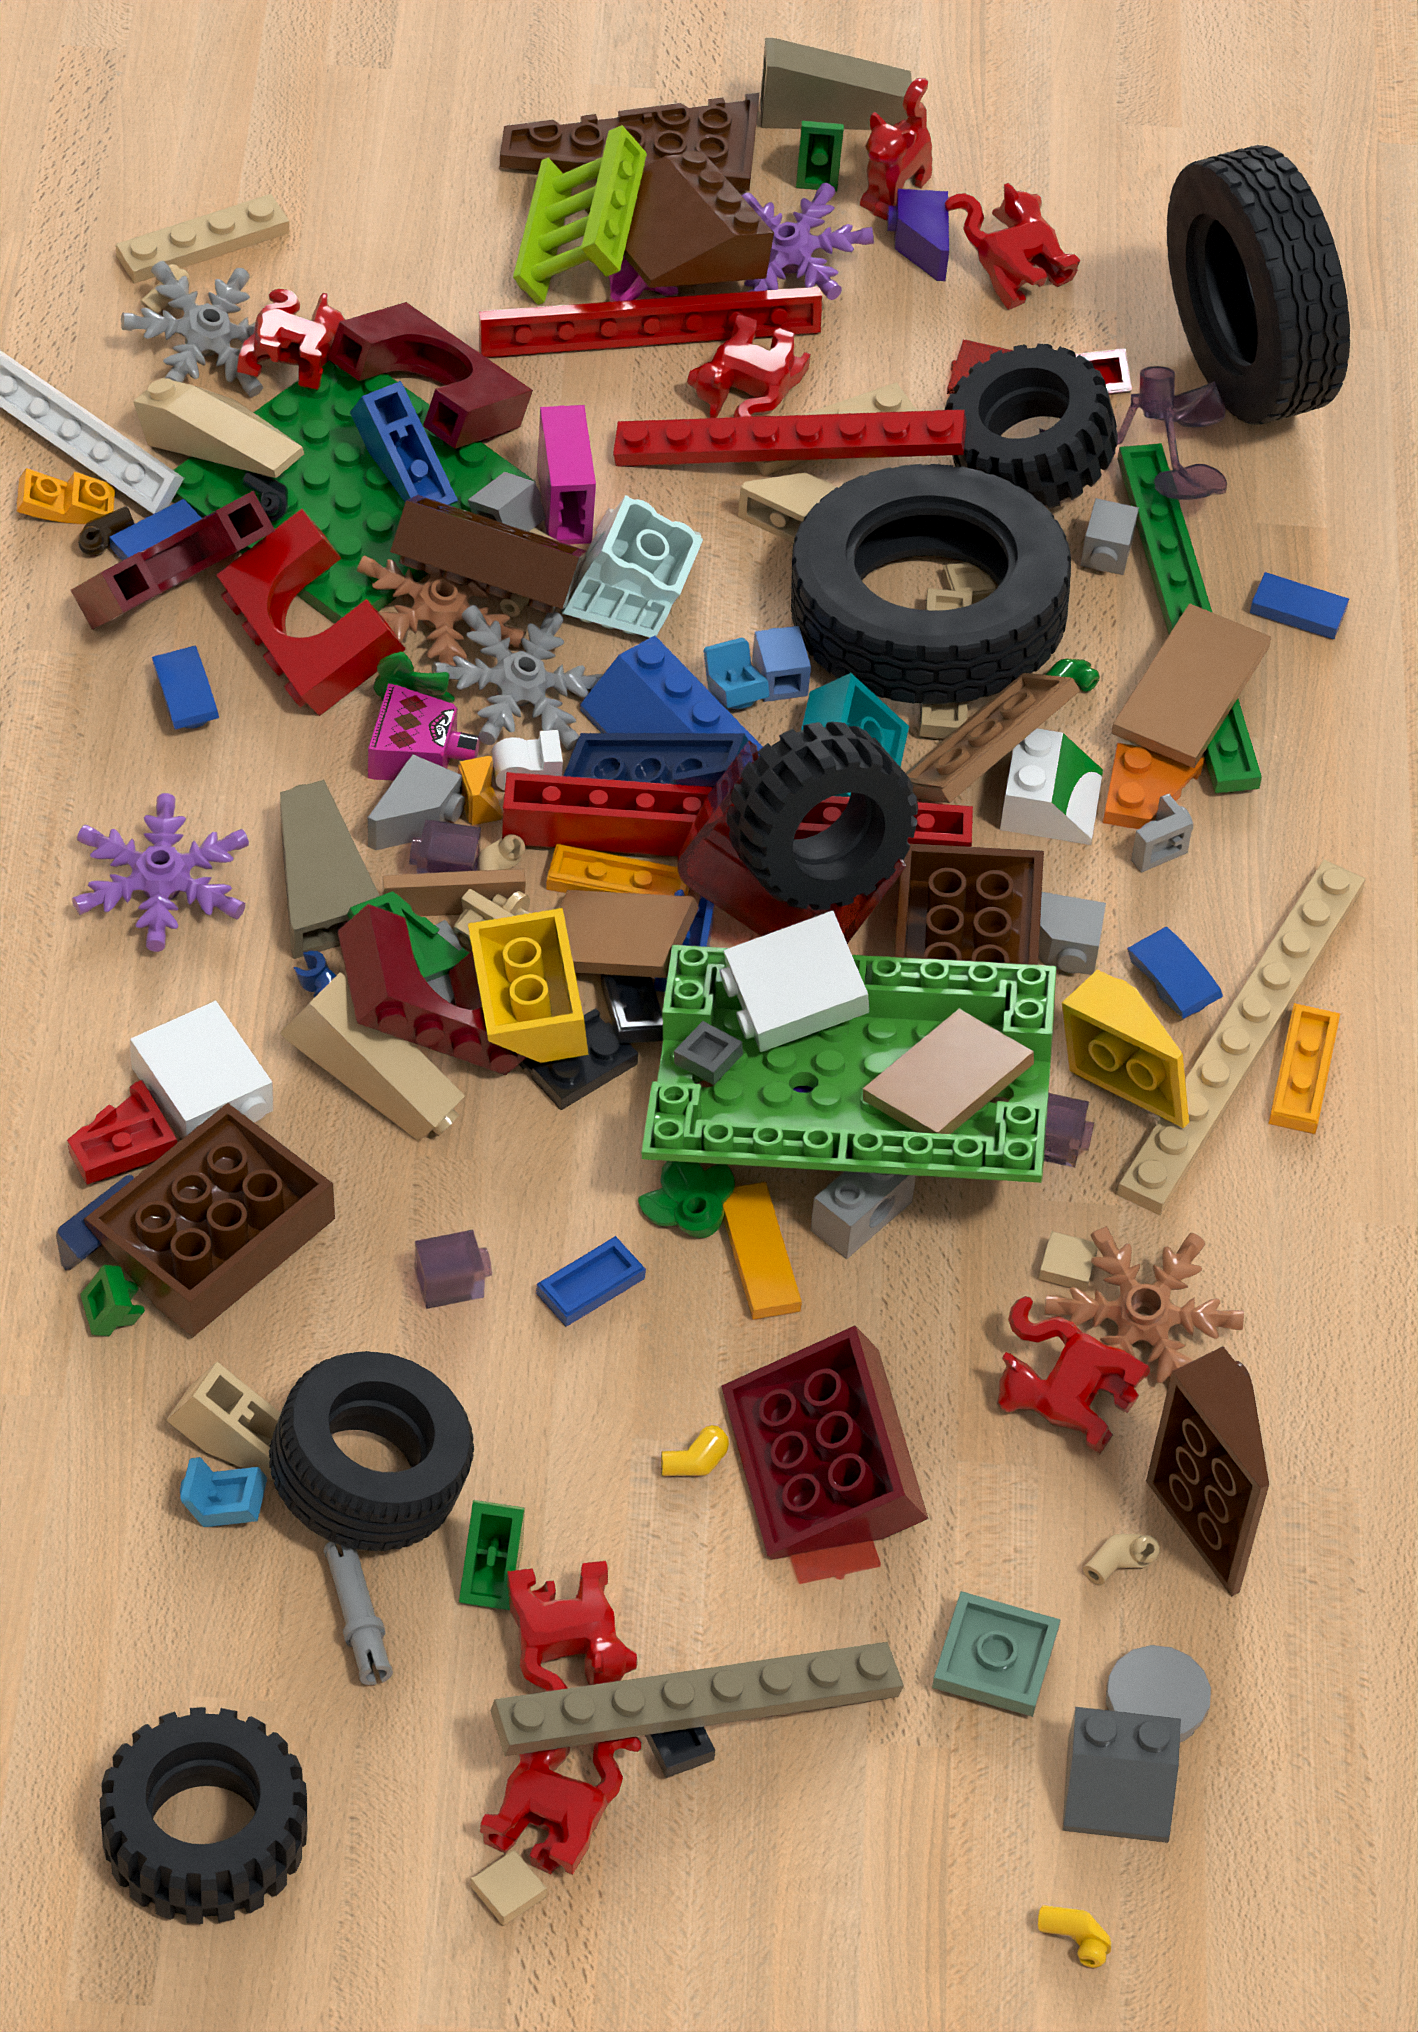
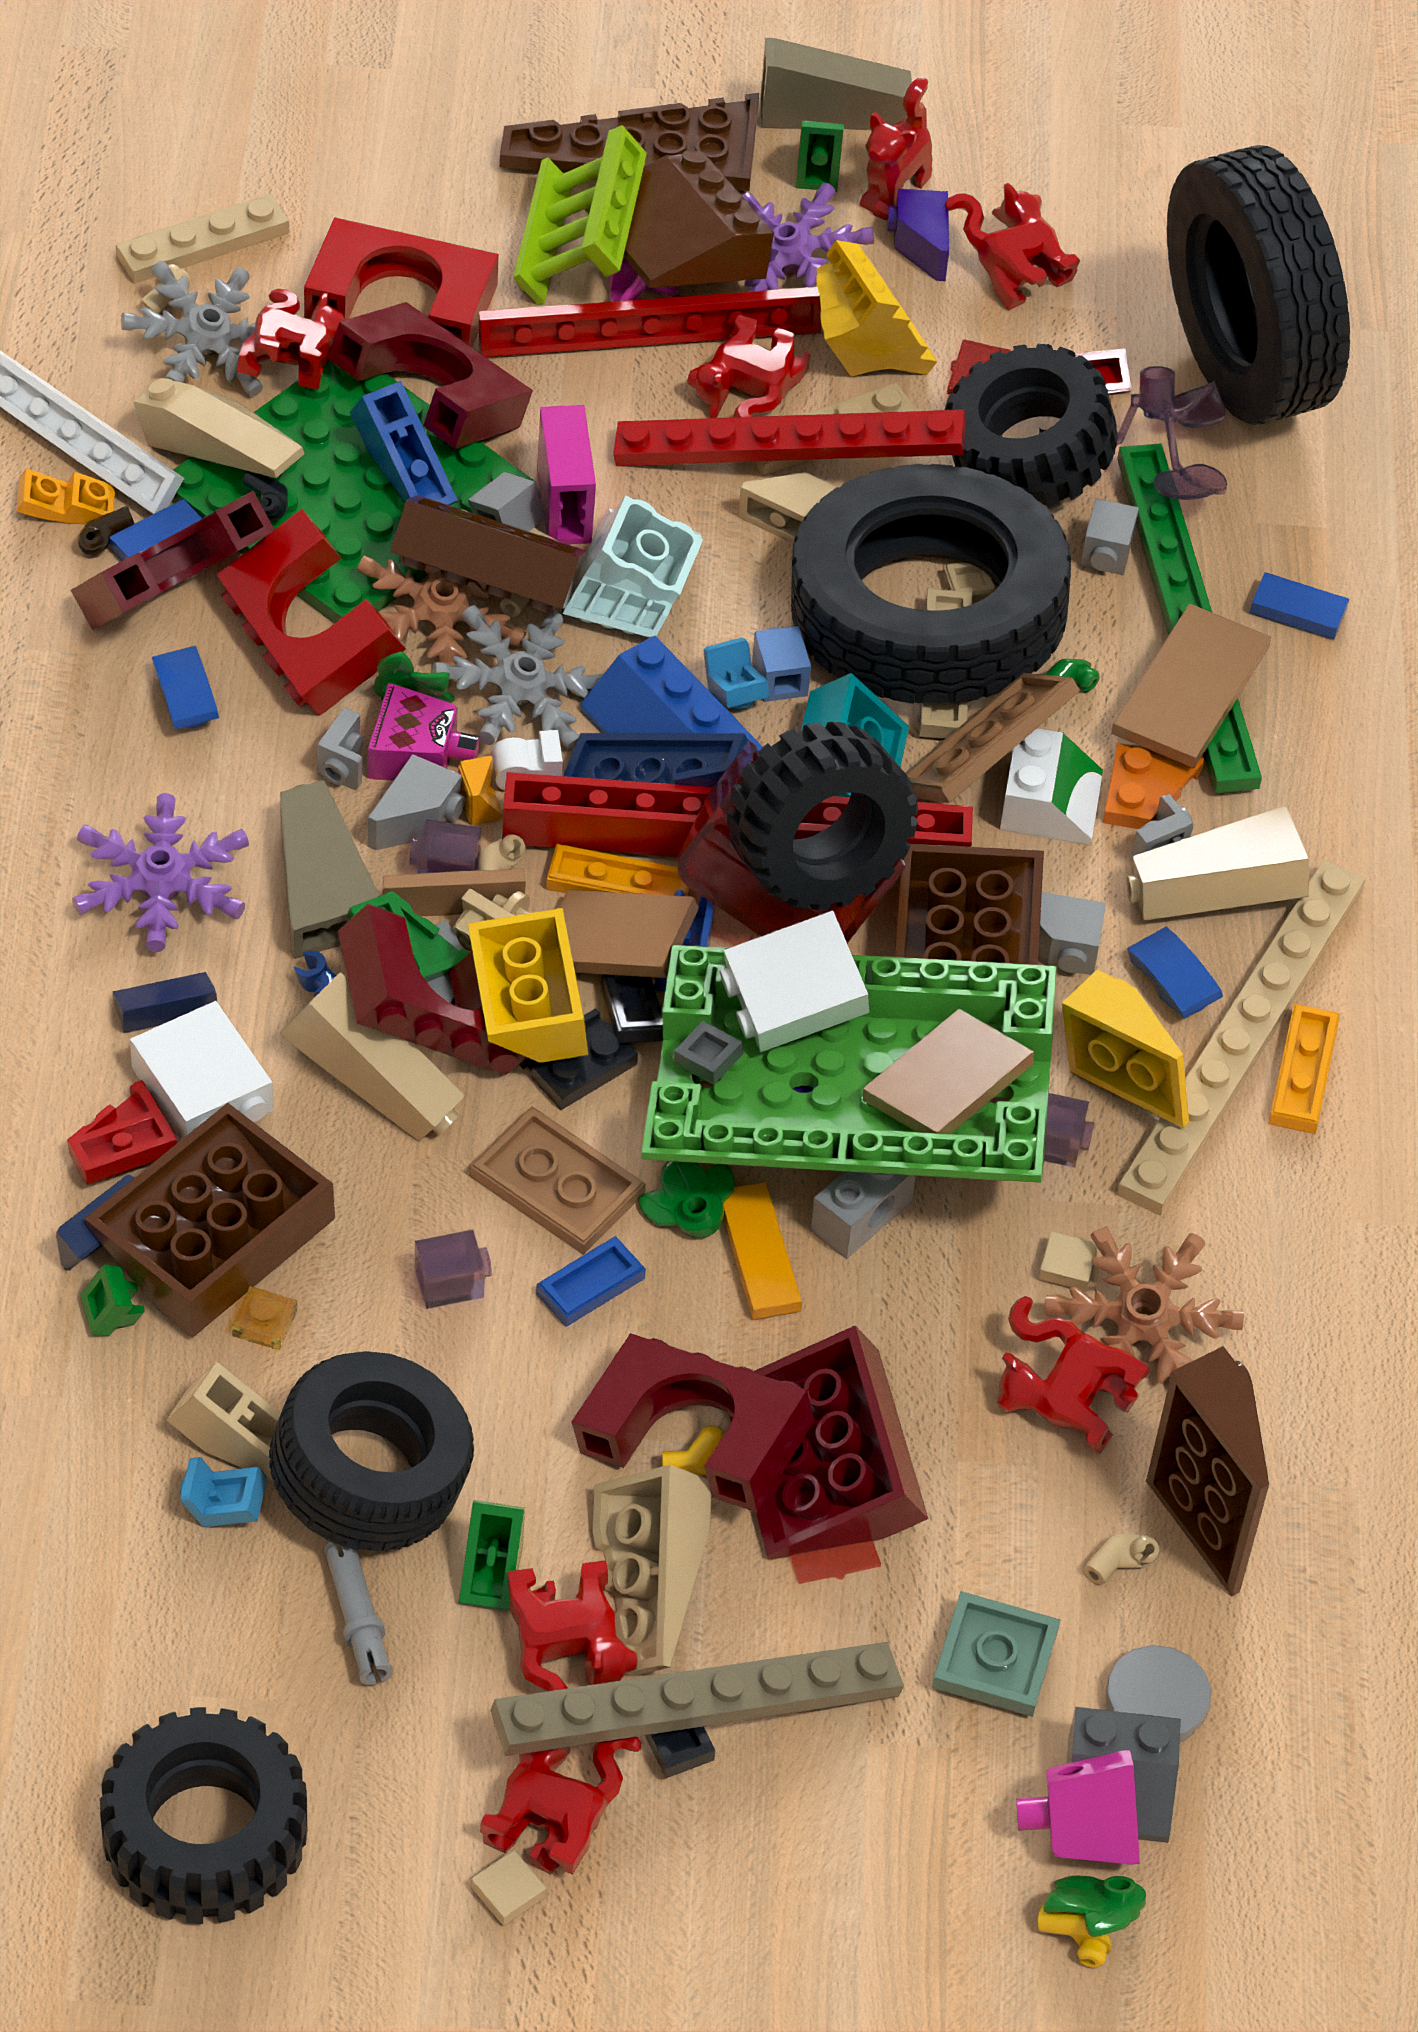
(162, 1001): none -> dark blue slope
(264, 1318): none -> clear yellow plate
(339, 751): none -> light grey bracket
(363, 253): none -> red arch
(557, 1180): none -> medium nougat tile
(653, 1545): none -> tan wedge
(655, 1378): none -> dark red arch
(864, 318): none -> yellow slope
(1088, 1810): none -> dark pink torso
(1106, 1903): none -> green plate
(1222, 868): none -> tan slope

